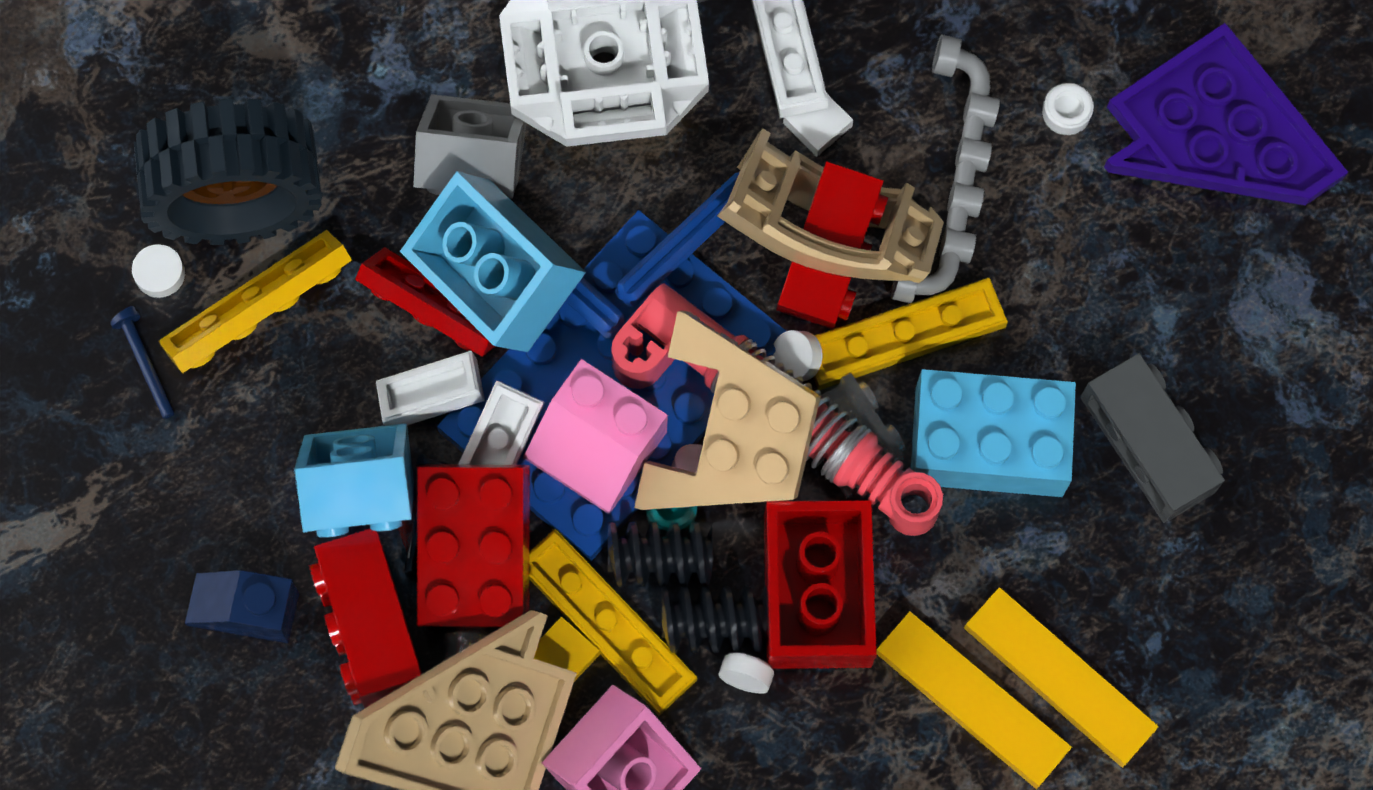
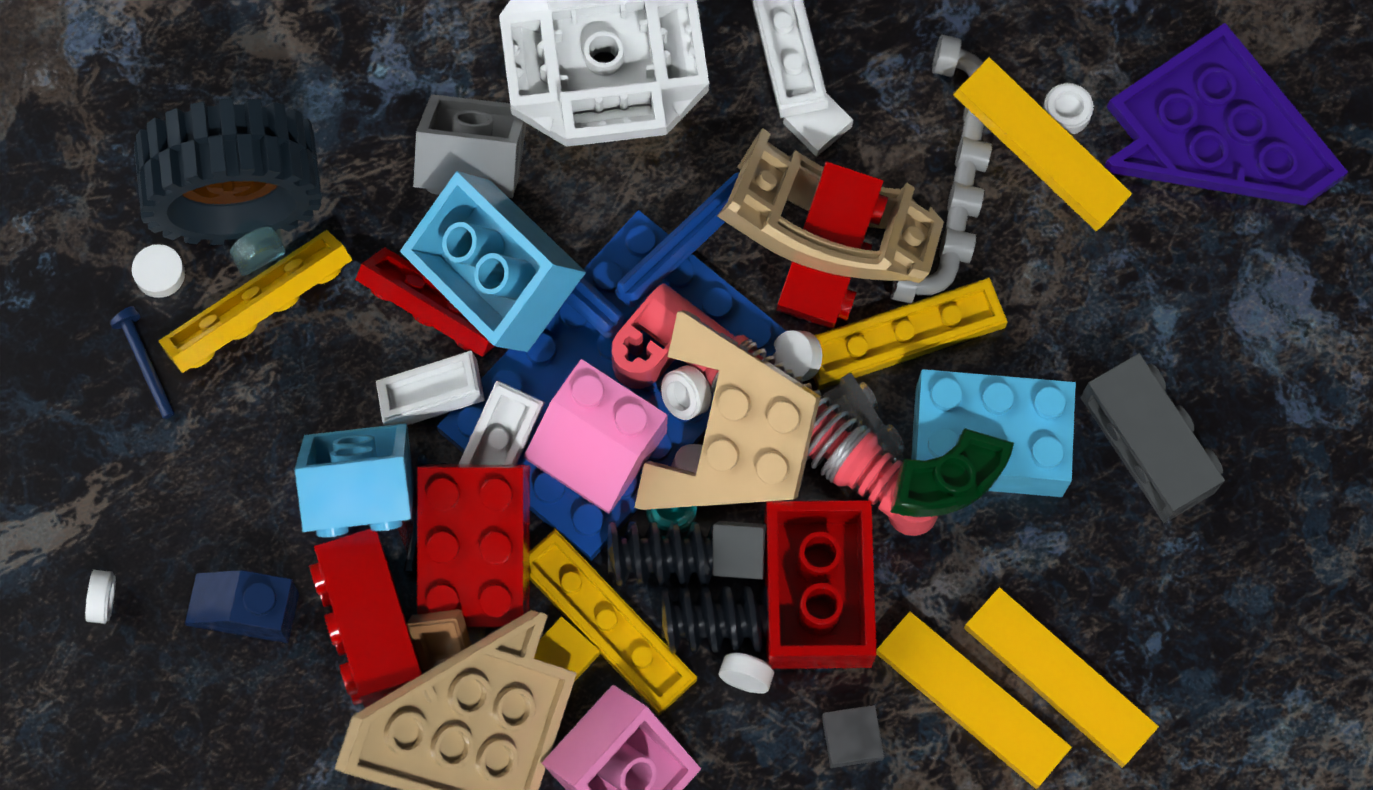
(100, 596): none -> white tile
(256, 250): none -> clear light blue tile
(438, 636): none -> medium nougat tile
(686, 392): none -> white tile
(740, 550): none -> dark grey tile
(852, 736): none -> flat silver tile
(953, 479): none -> dark green tile
(1042, 144): none -> yellow tile

